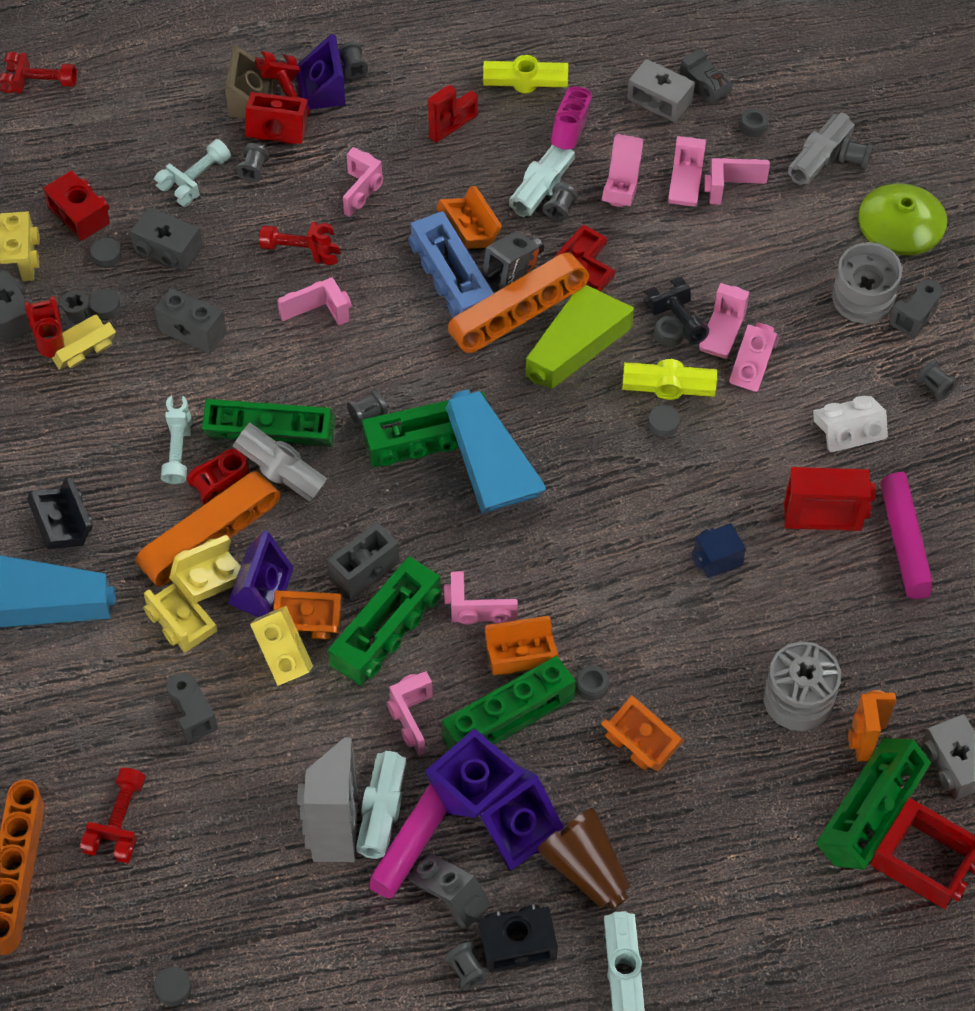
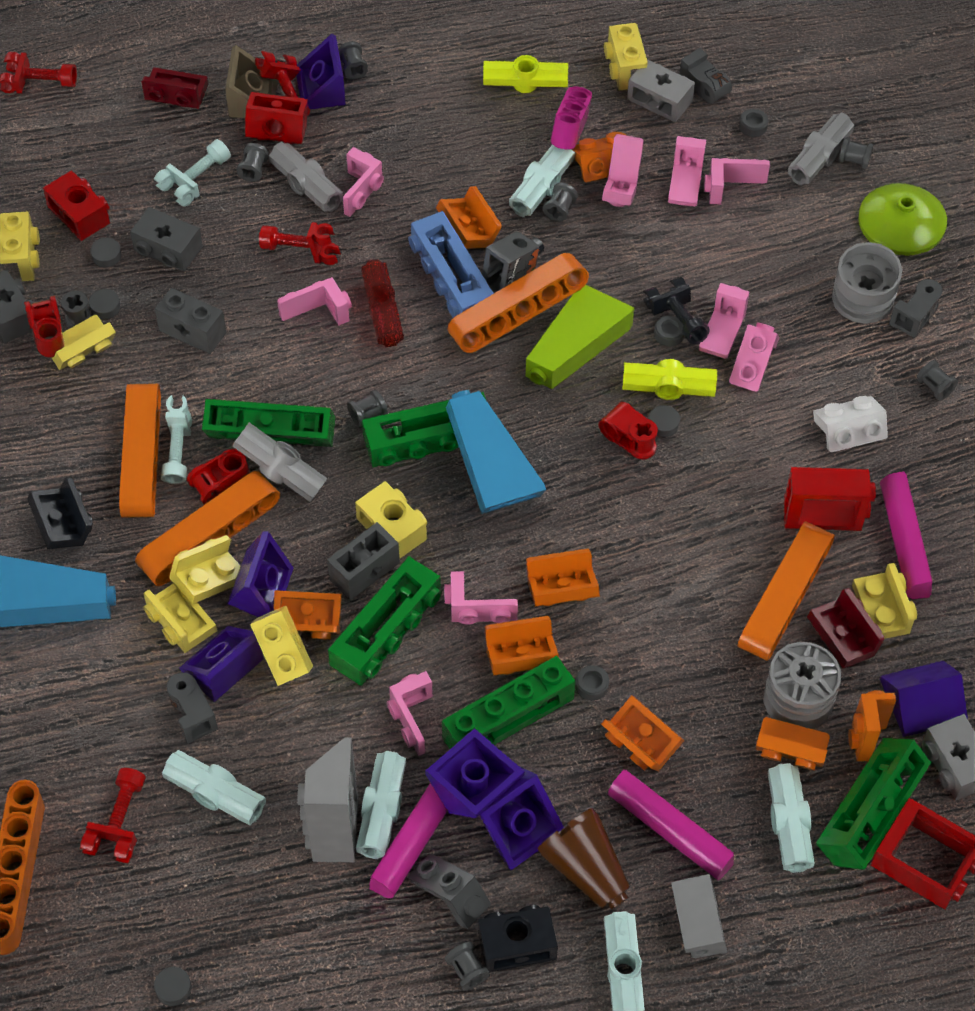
(140, 450): none -> orange beam
(175, 87): none -> dark red bracket
(214, 787): none -> light aqua piece
(224, 661): none -> dark purple slope
(306, 177): none -> light grey piece
(382, 303): none -> clear red piece
(389, 503): none -> light yellow brick
(449, 113): red tile -> none
(561, 577): none -> orange bracket
(585, 246): red tile -> none
(595, 156): none -> orange bracket
(625, 52): none -> light yellow bracket
(627, 428): none -> red piece
(672, 825): none -> dark pink brick
(699, 916): none -> light grey hinge
(718, 550): dark blue brick -> none
(786, 591): none -> orange beam
(790, 818): none -> light aqua piece
(793, 742): none -> orange bracket
(847, 629): none -> dark red bracket
(887, 601): none -> light yellow bracket
(925, 696): none -> dark purple slope

